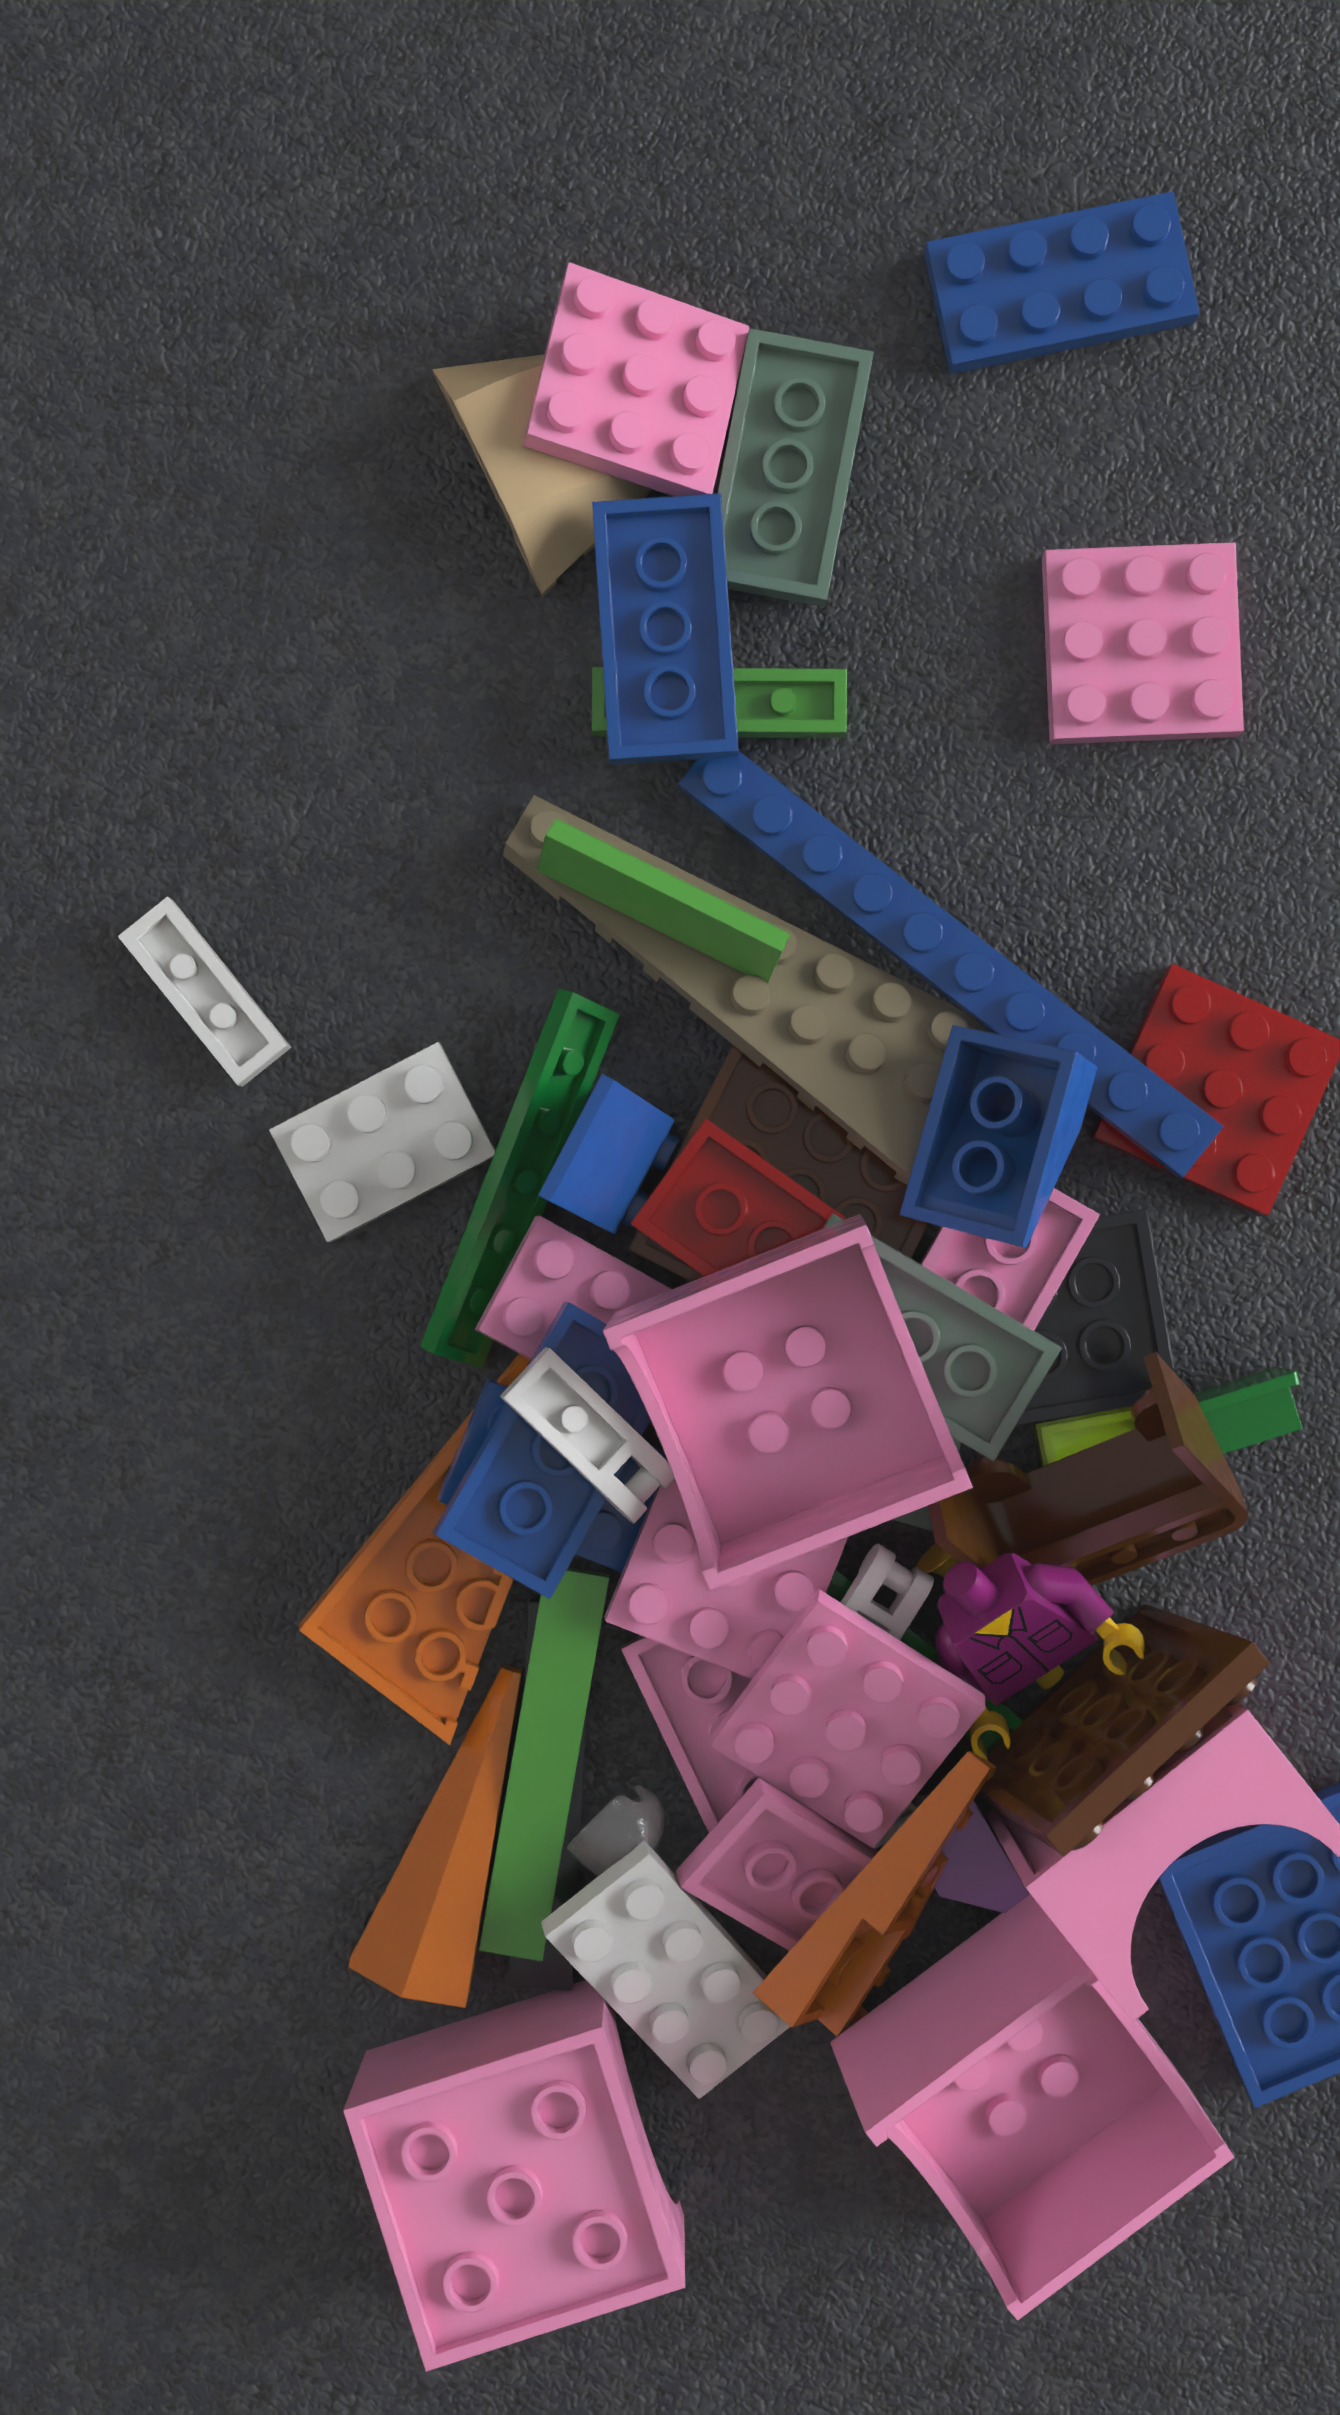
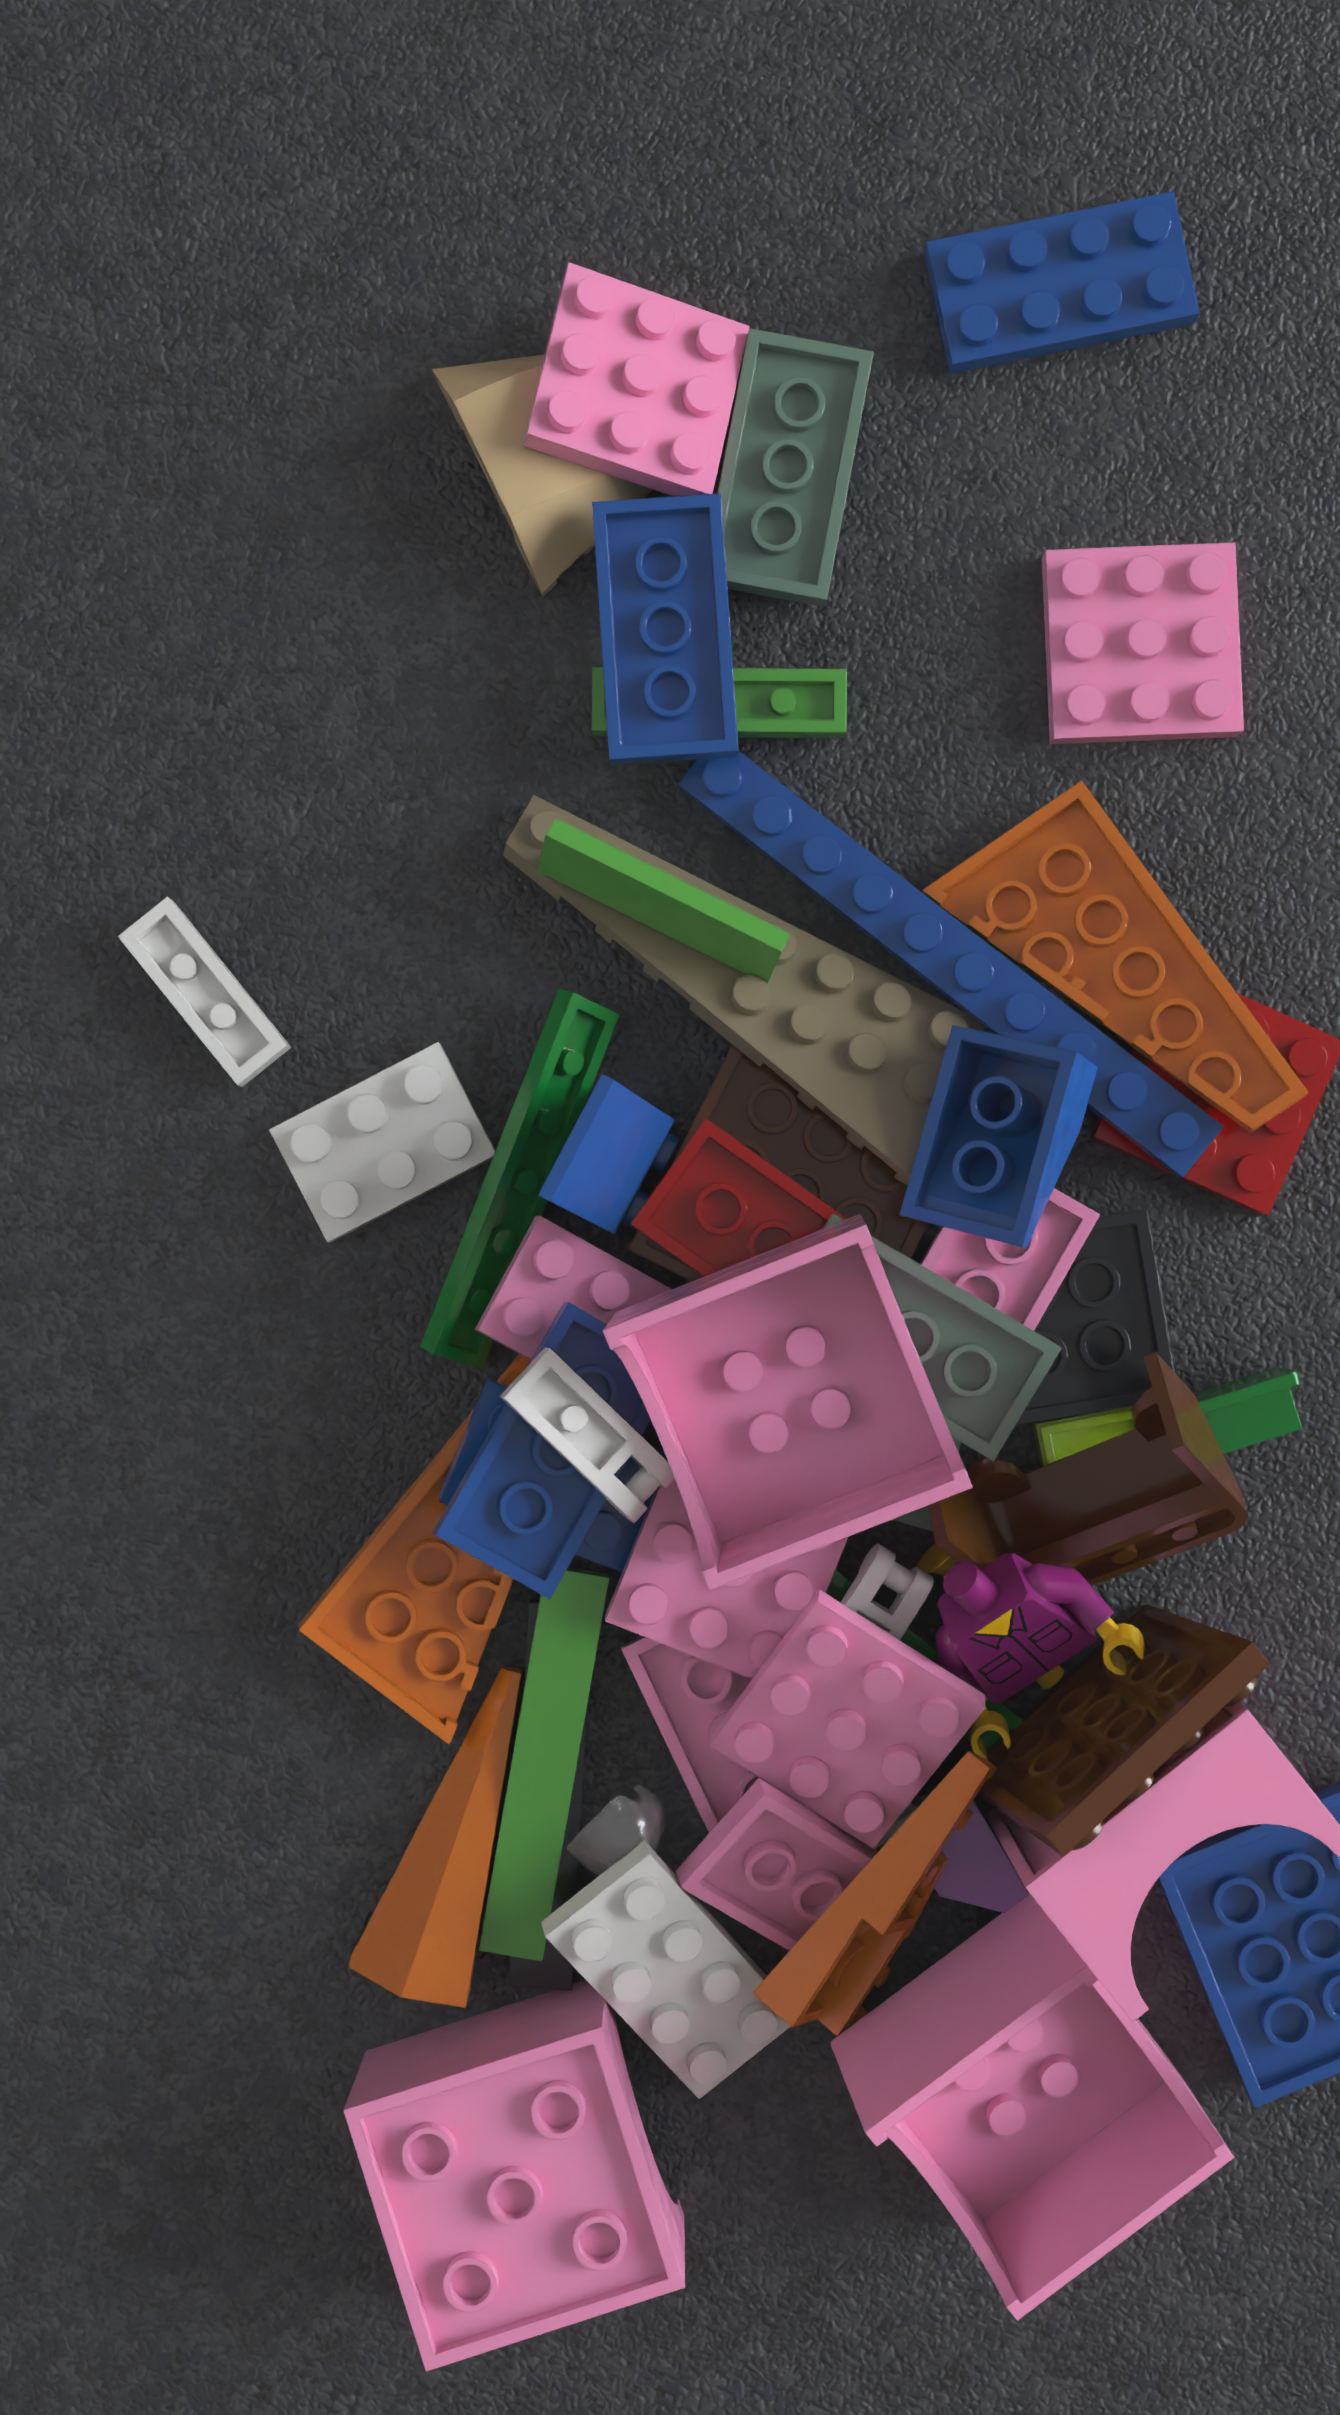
(1100, 932): none -> orange wing

